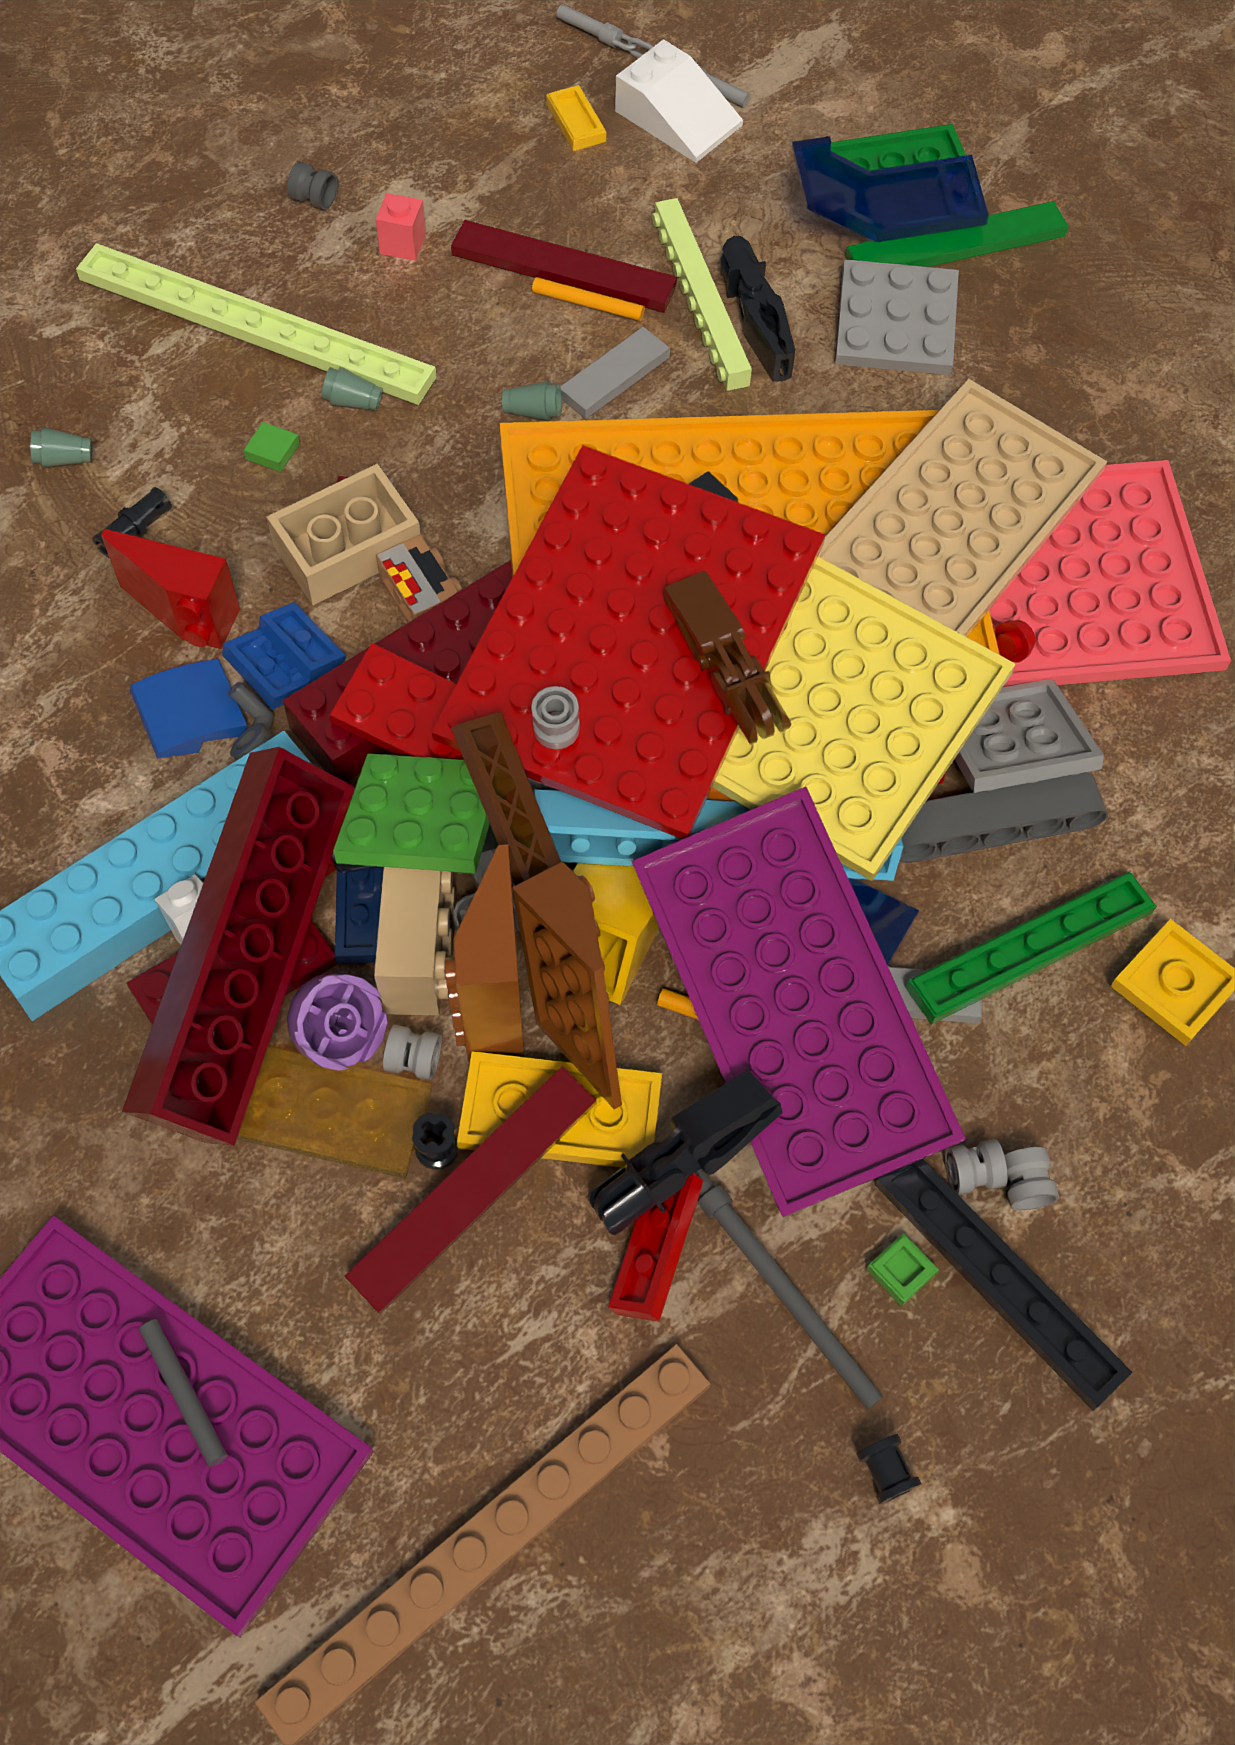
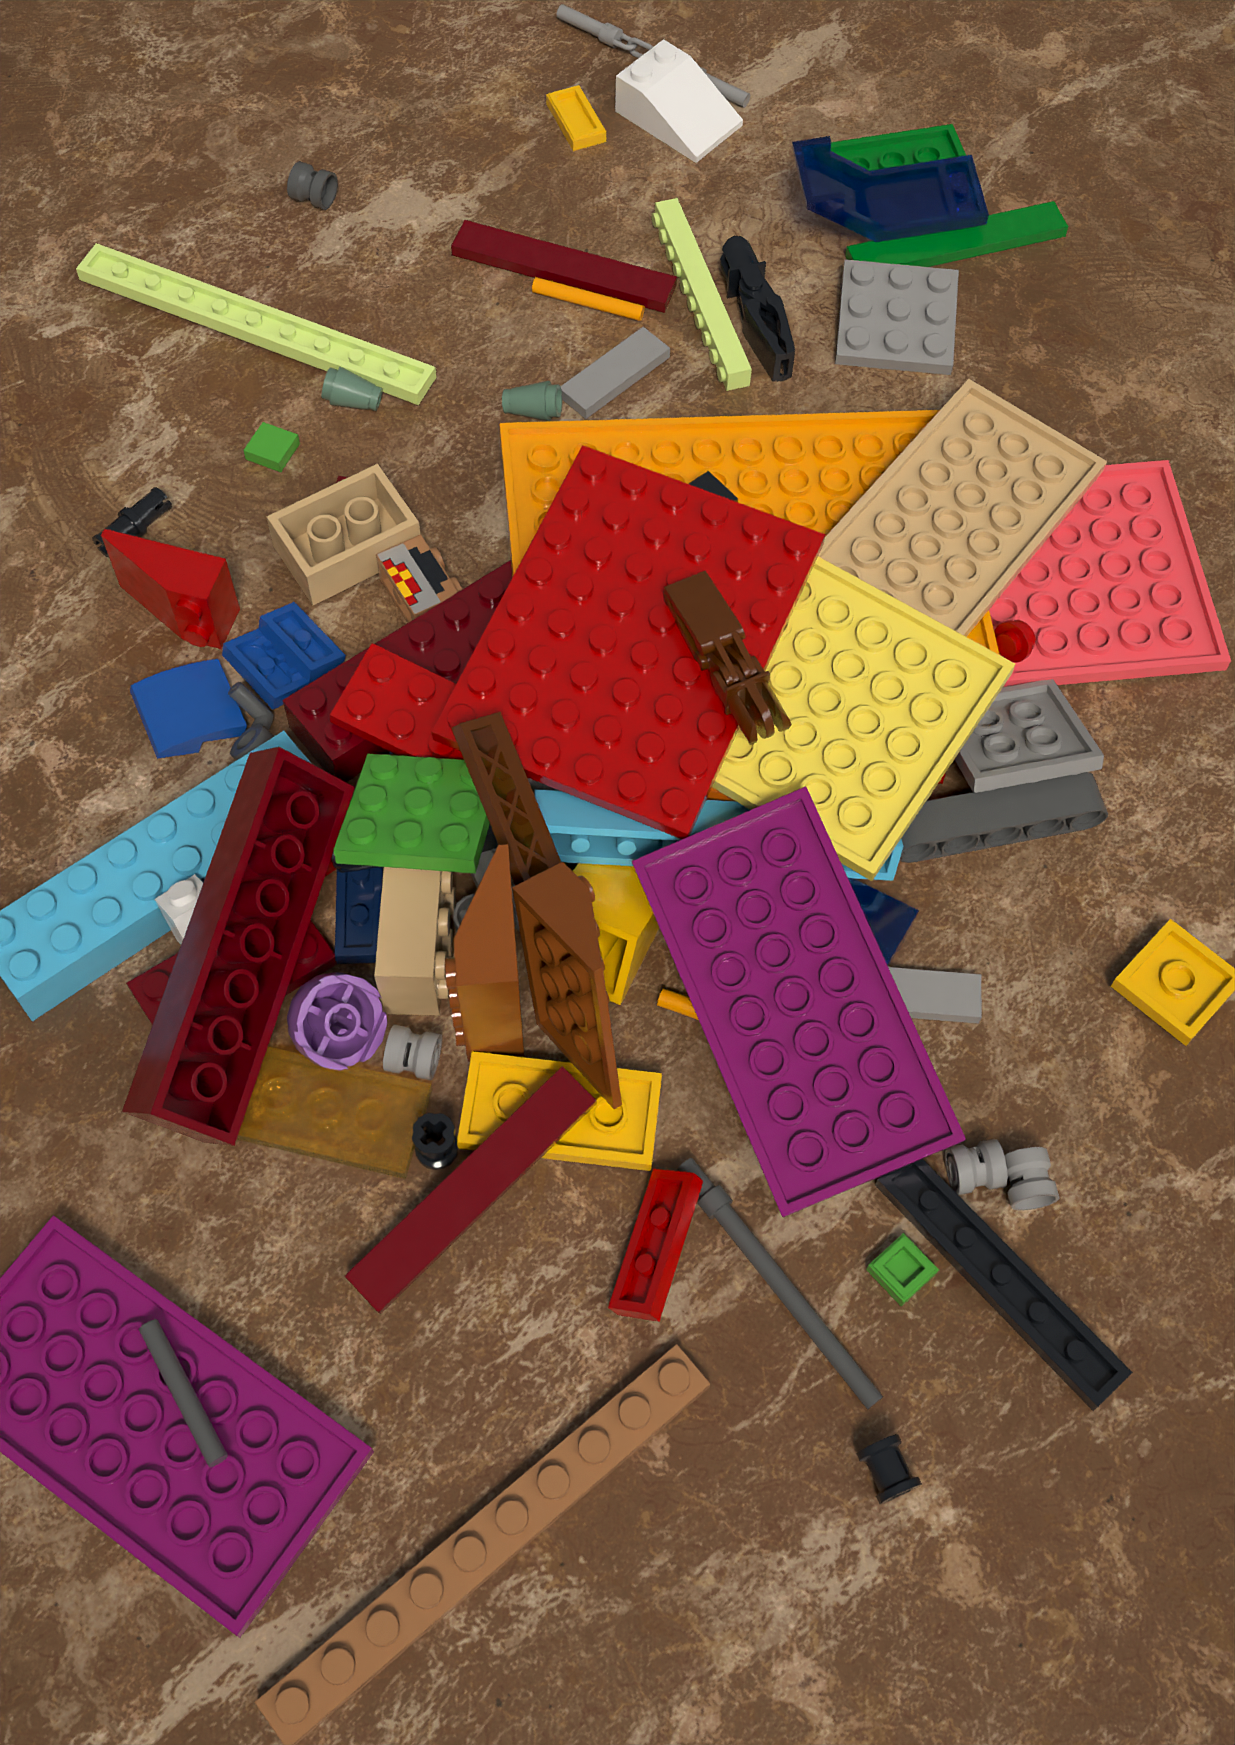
(59, 448): sand green cone -> none
(401, 226): coral brick -> none
(560, 727): light grey wheel -> none
(702, 1138): black arm -> none
(1029, 947): green tile -> none

